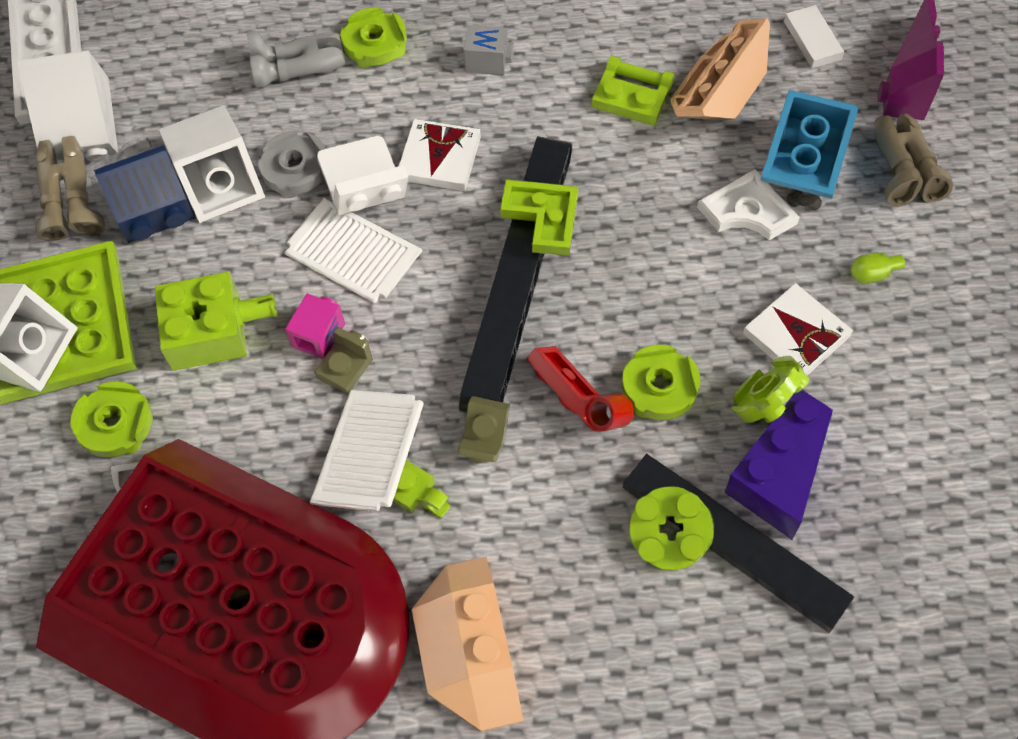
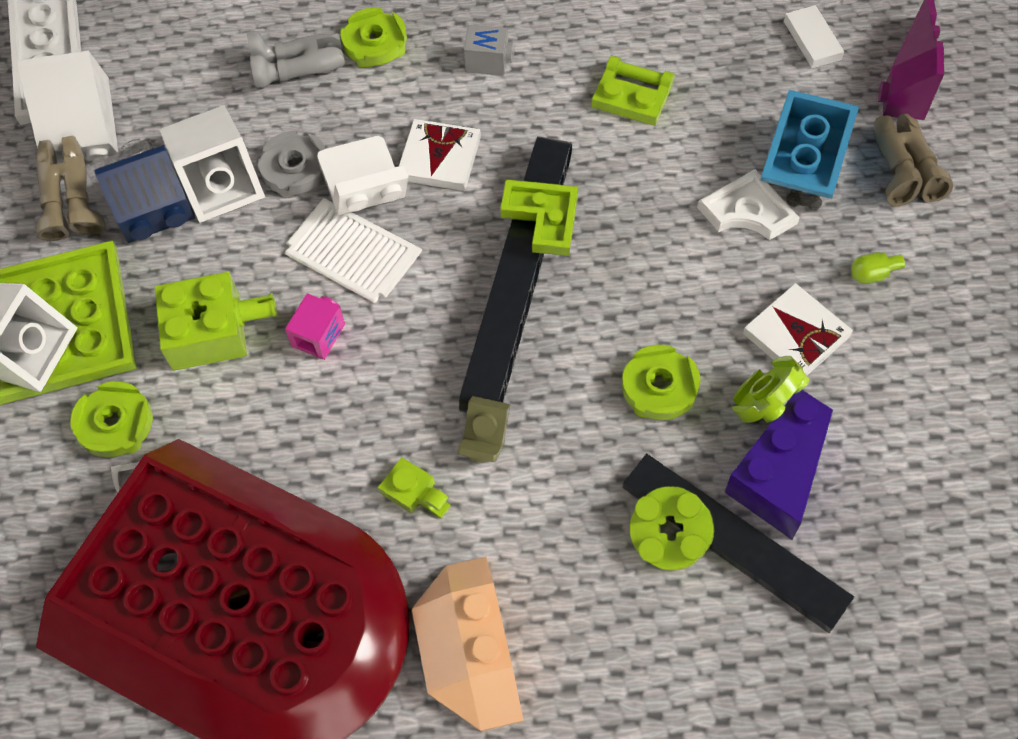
(345, 360): olive bracket -> none
(368, 451): white window -> none
(577, 393): red plate -> none
(725, 74): light nougat wedge -> none

